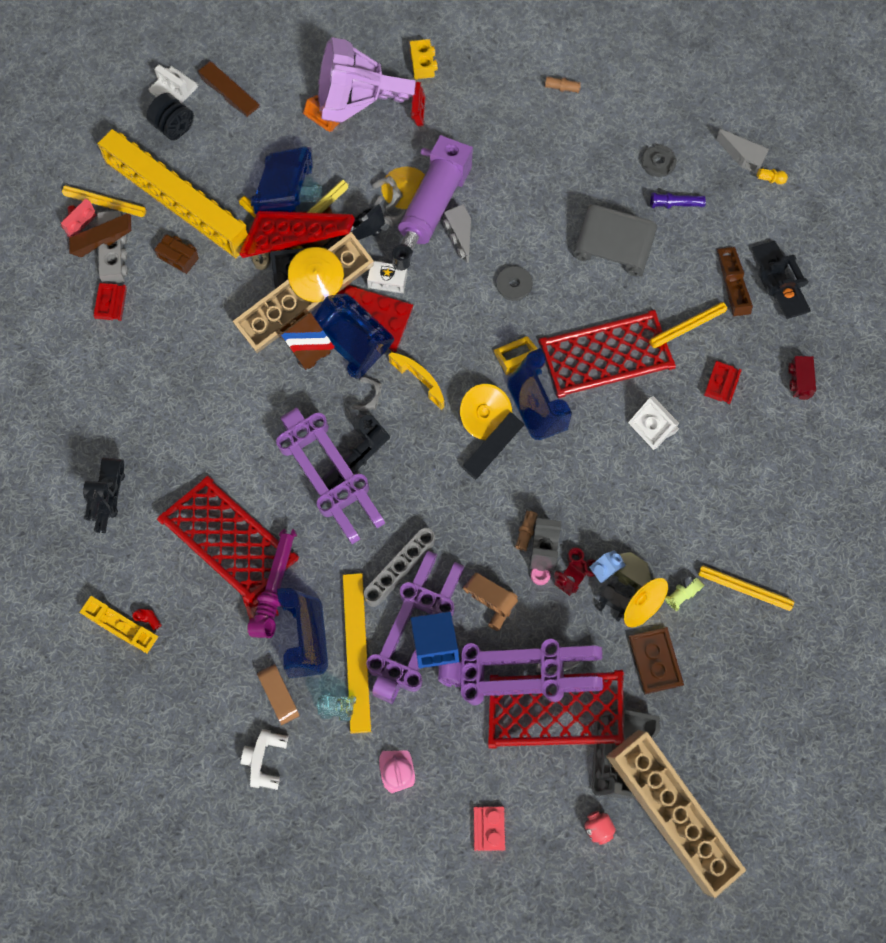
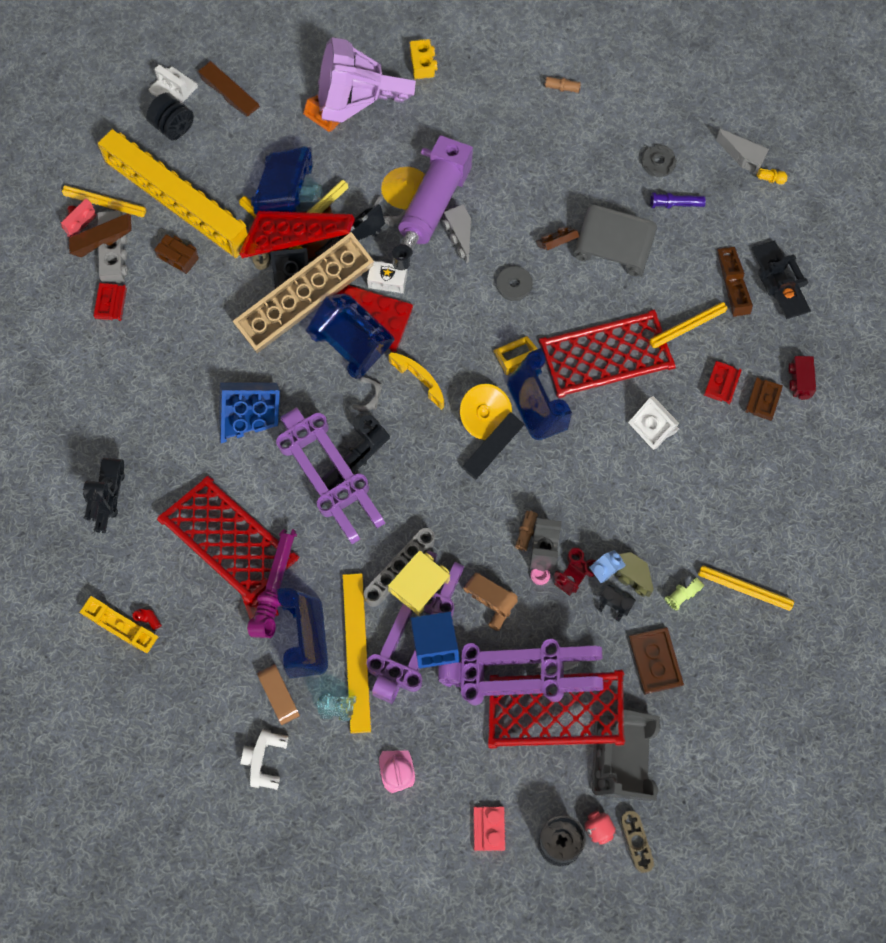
(247, 408): none -> blue wedge
(305, 339): panel -> none
(315, 274): yellow hat -> none
(397, 195): light grey cap -> none
(418, 105): red plate -> none
(418, 582): none -> light yellow panel
(563, 235): none -> reddish brown plate
(566, 829): none -> black wheel
(638, 824): none -> dark tan beam
(645, 602): yellow hat -> none
(676, 813): tan brick -> none
(764, 398): none -> reddish brown plate

